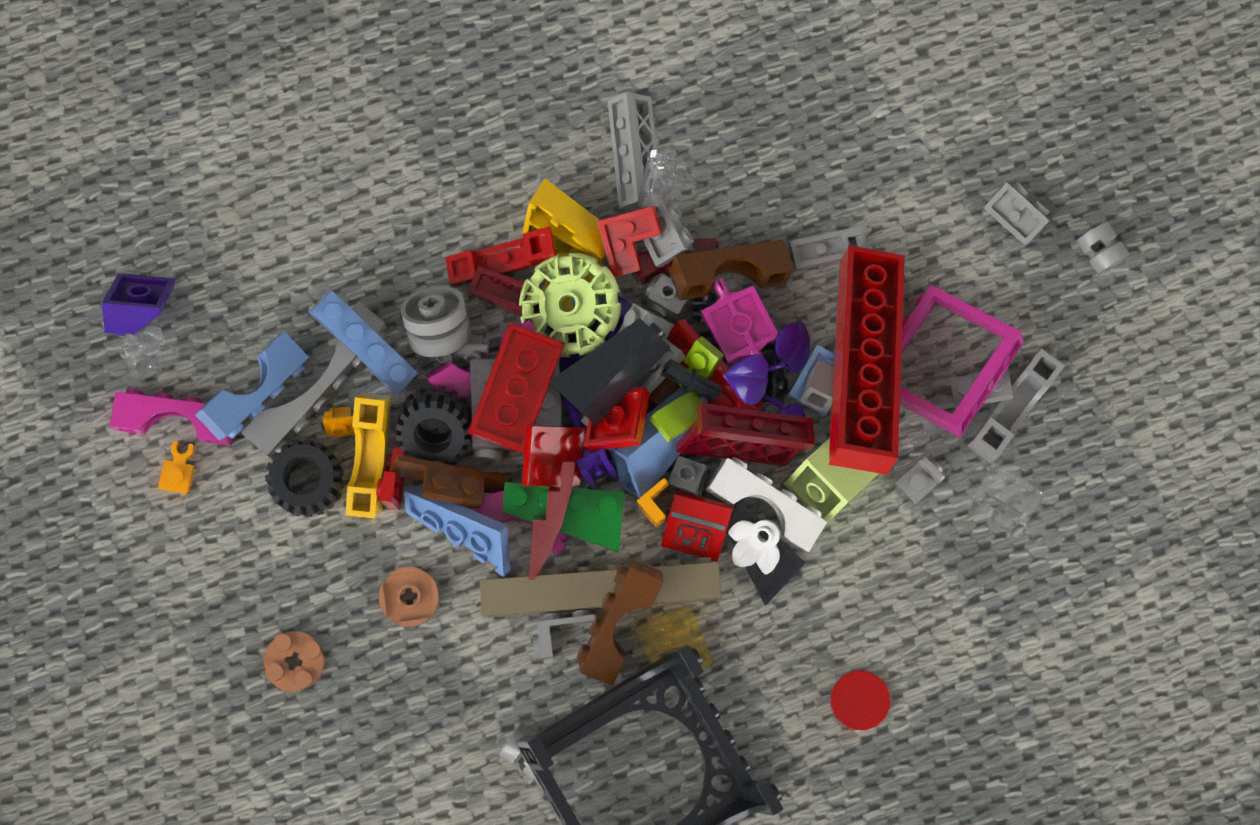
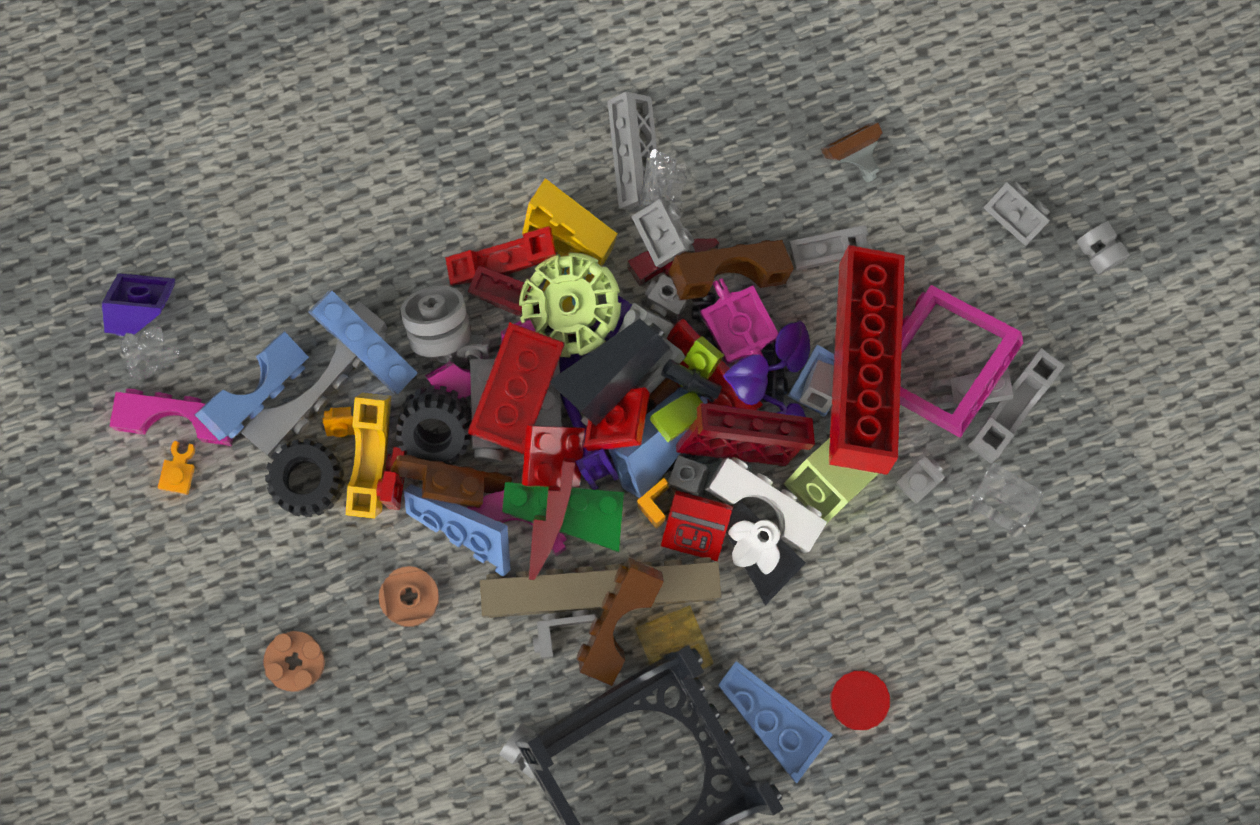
(620, 236): red plate -> none
(778, 723): none -> medium blue wing
(857, 149): none -> reddish brown piece

